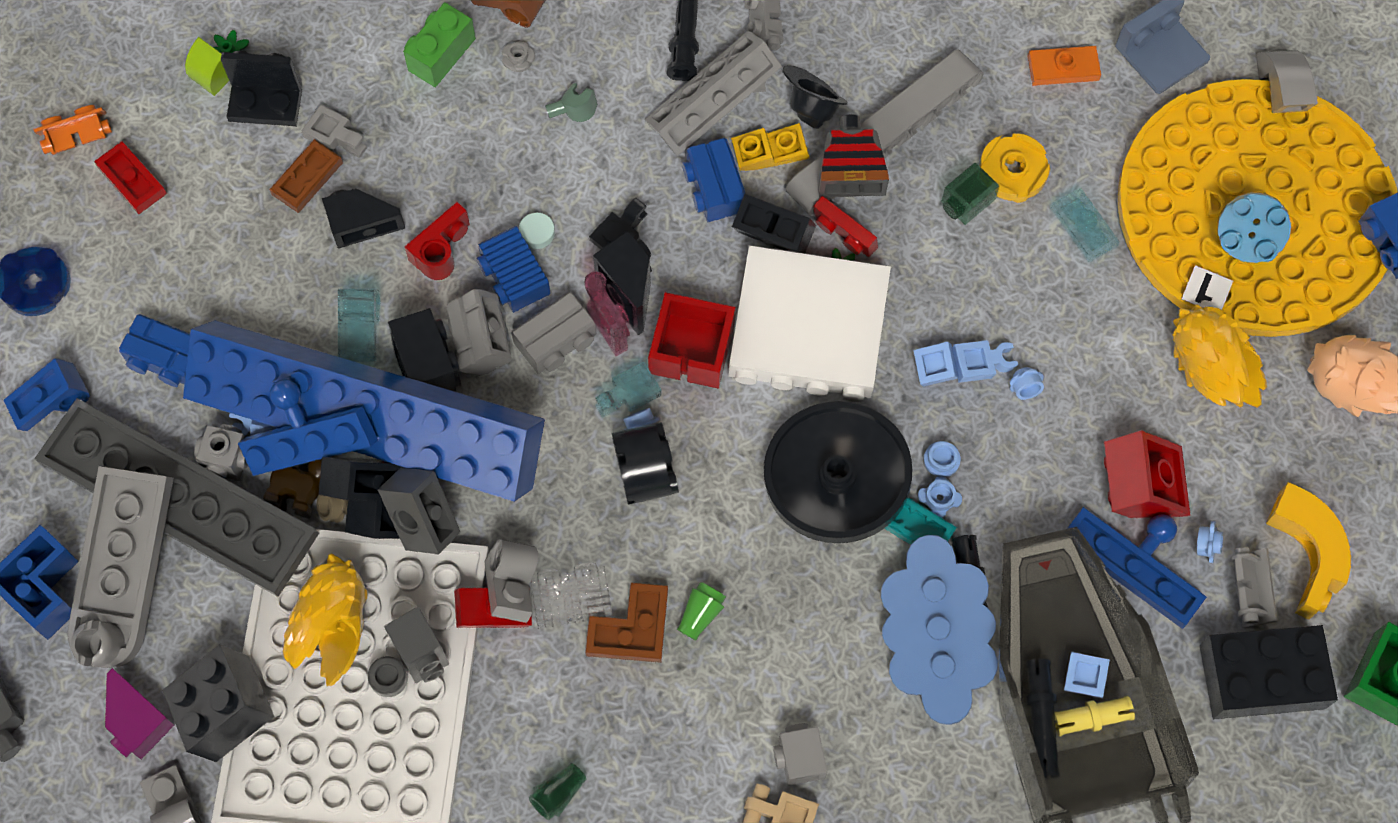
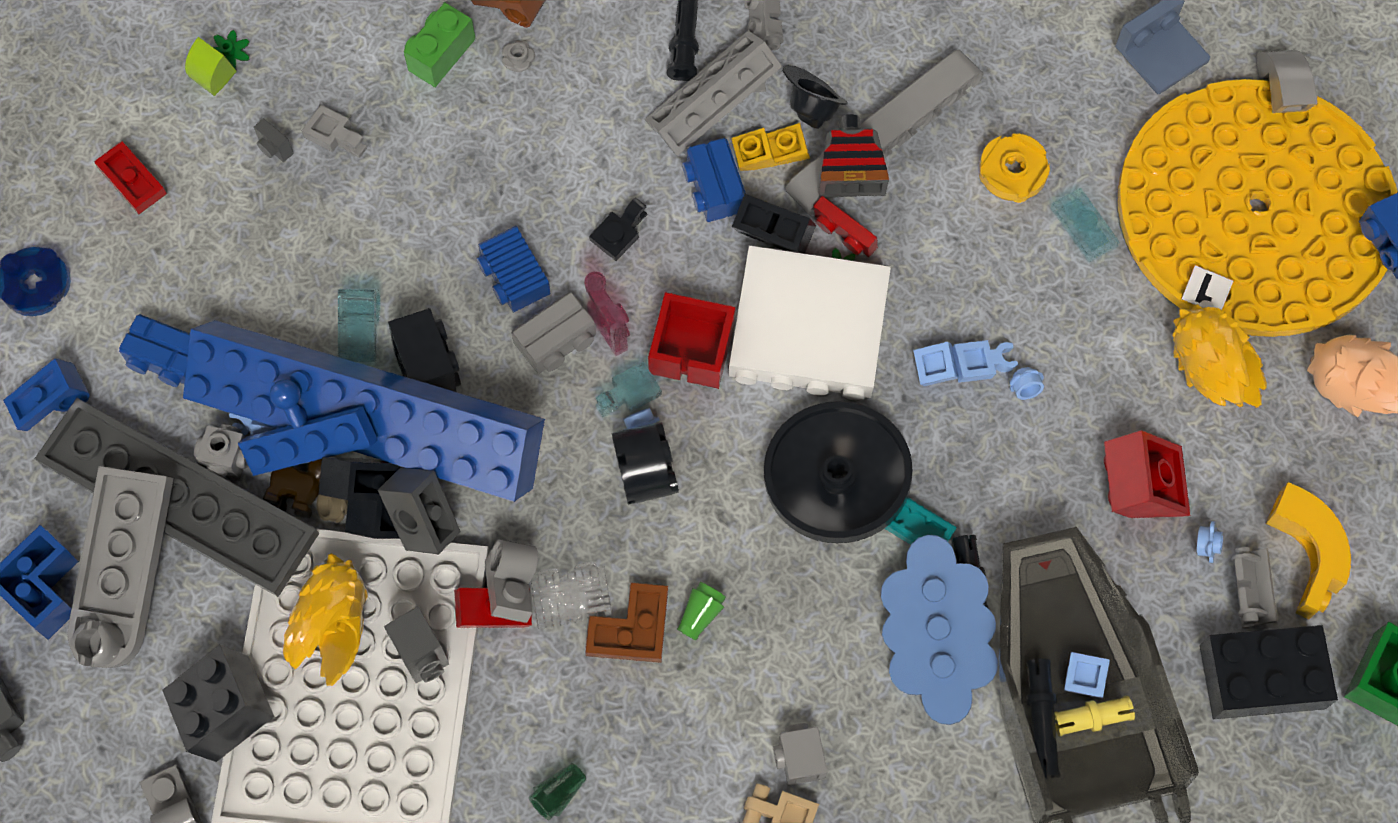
(59, 132): orange hinge -> none
(132, 718): magenta slope -> none
(262, 88): black bracket -> none
(272, 141): none -> dark grey plate
(306, 176): dark orange plate -> none
(360, 217): black slope -> none
(387, 676): dark grey tile -> none
(435, 241): red plate -> none
(478, 332): light grey brick -> none
(537, 230): light aqua tile -> none
(576, 106): sand green piece -> none
(627, 276): black slope -> none
(942, 459): light blue plate -> none
(942, 487): light blue plate -> none
(969, 194): clear green brick -> none
(1064, 65): orange plate -> none
(1139, 571): blue plate -> none
(1270, 233): dark azure plate -> none

